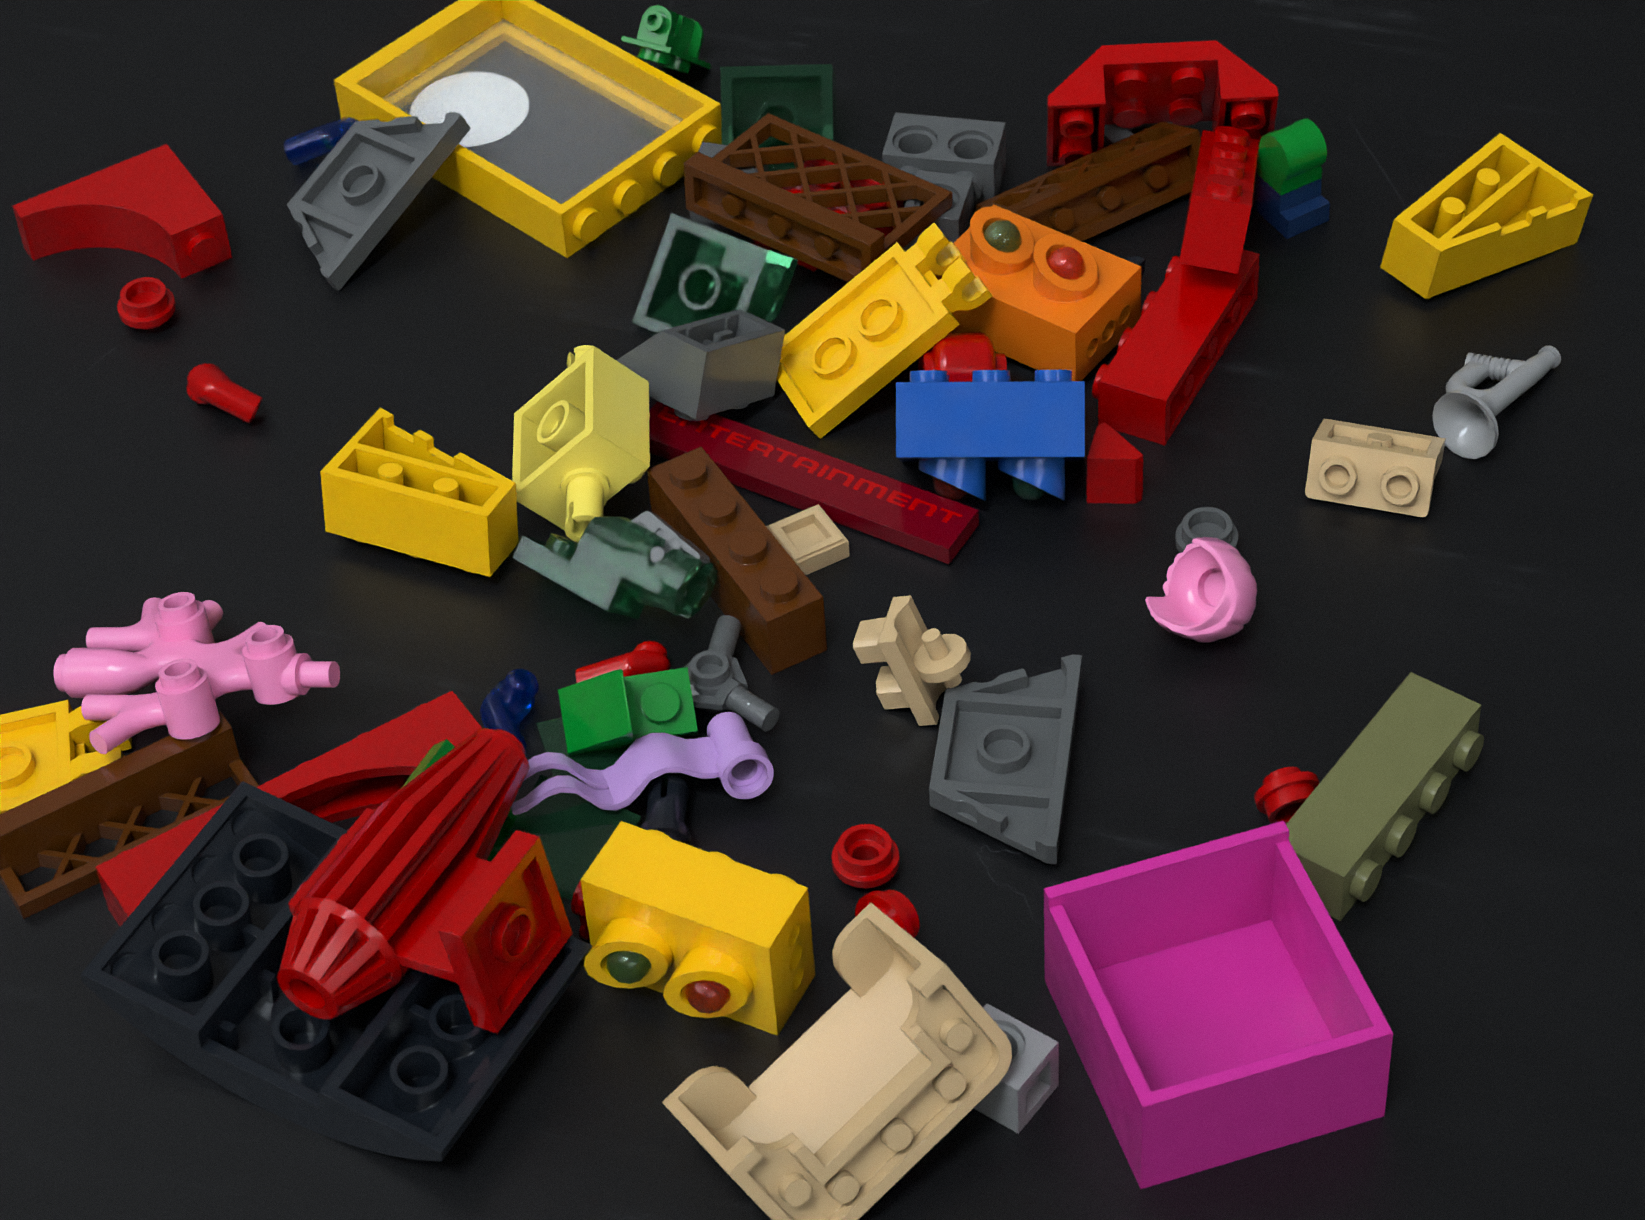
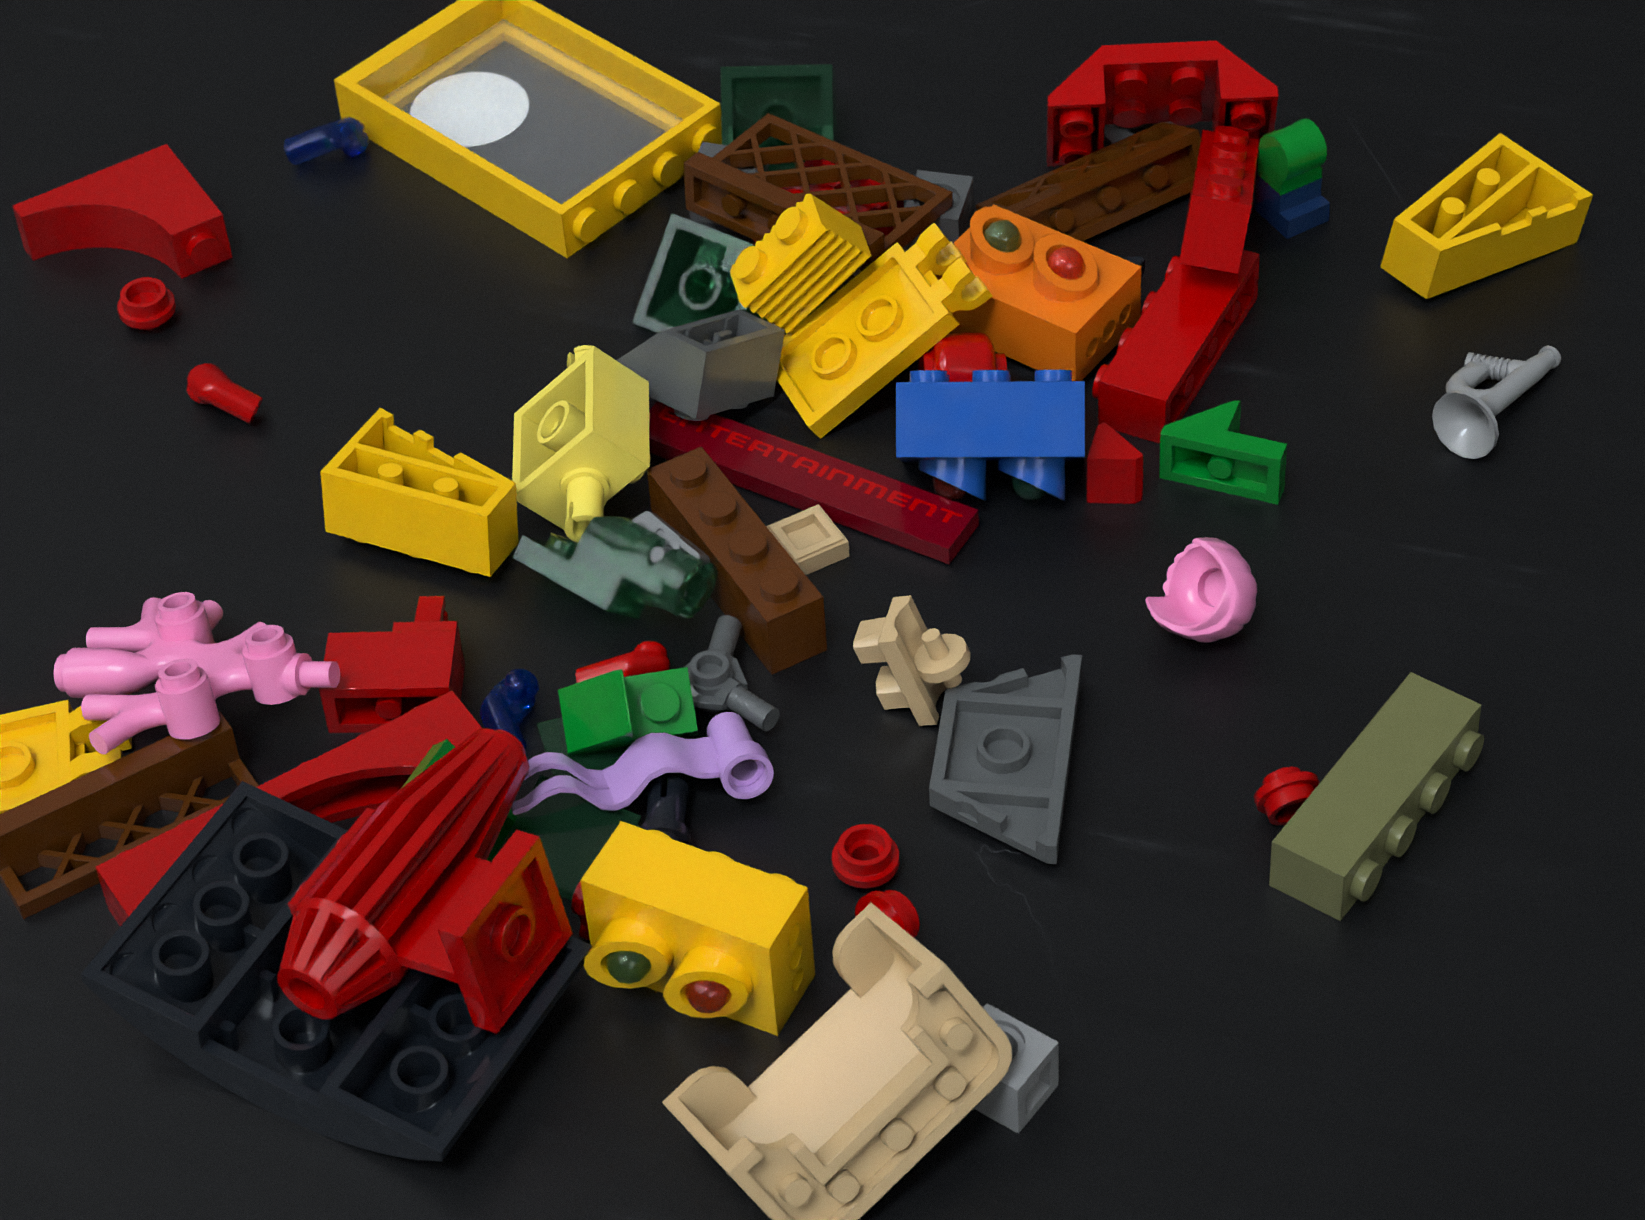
(368, 186): dark grey wing -> none
(393, 670): none -> red hinge
(669, 40): green hinge -> none
(799, 262): none -> yellow brick
(949, 147): dark grey brick -> none
(1205, 523): dark grey plate -> none
(1214, 455): none -> green slope
(1214, 1004): dark pink container -> none
(1373, 467): tan bracket -> none

